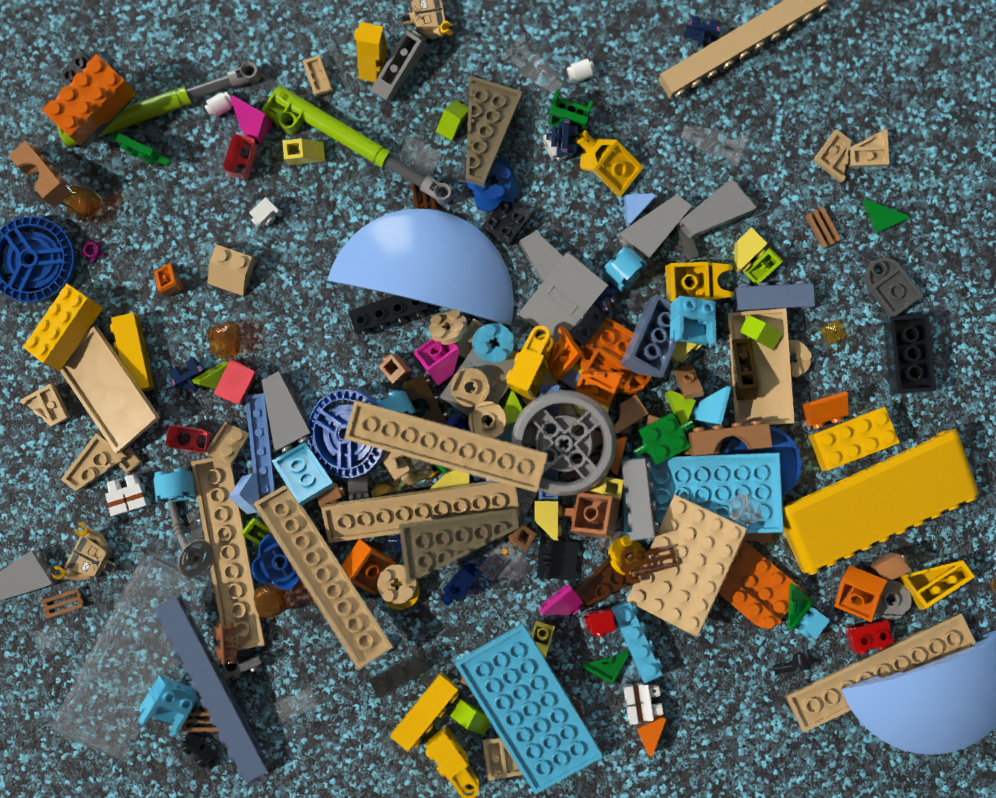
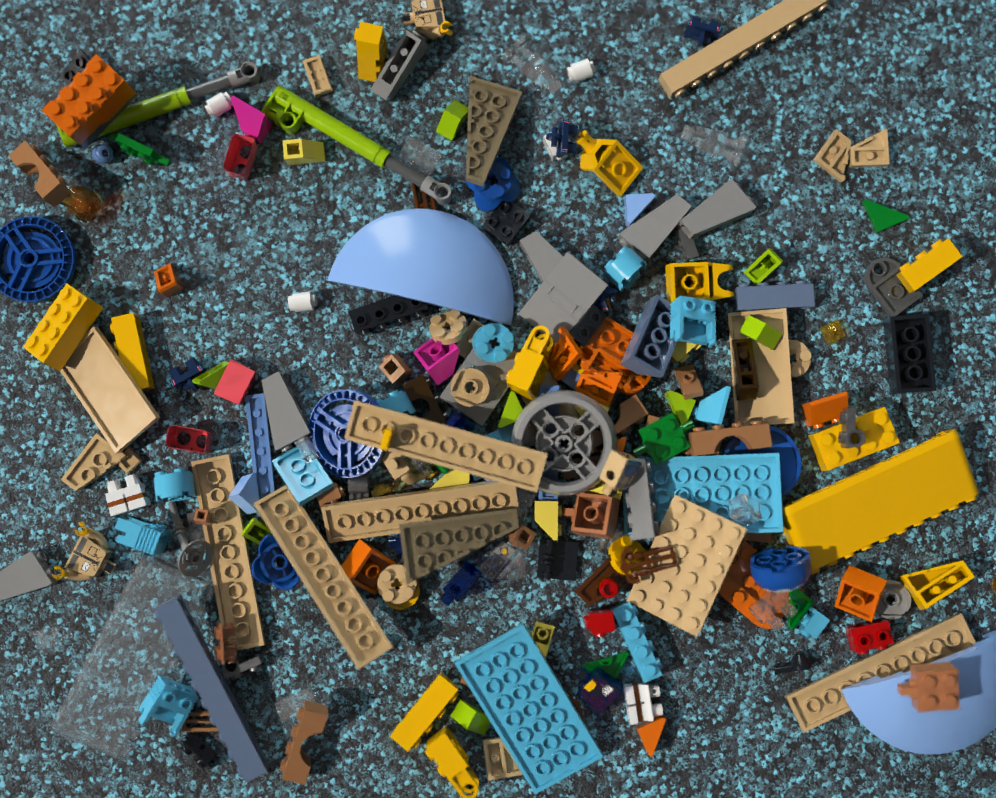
(47, 404): tan wing -> none
(47, 608): medium nougat tile -> none
(97, 250): magenta plate -> none
(102, 154): none -> medium blue piece
(143, 535): none -> medium azure piece
(198, 517): none -> nougat piece
(225, 339): clear orange piece -> none
(227, 444): tan plate -> none
(230, 270): tan slope -> none
(264, 213): white brick -> none
(270, 601): clear orange piece -> none
(302, 301): none -> white brick
(306, 449): none -> clear piece
(311, 721): none -> medium nougat arch
(387, 438): none -> yellow tile
(400, 673): clear smoke arch -> none
(480, 414): tan plate -> none
(562, 602): dark pink slope -> none
(564, 108): green piece -> none
(598, 688): none -> clear blue torso
(608, 588): none -> red plate
(619, 471): none -> tan torso
(747, 247): light yellow slope -> none
(770, 603): none -> clear plate
(781, 568): none -> blue cylinder
(827, 220): medium nougat tile -> none
(847, 419): none -> flat silver plate
(890, 566): medium nougat slope -> none
(928, 264): none -> yellow wedge
(932, 687): none -> nougat hinge

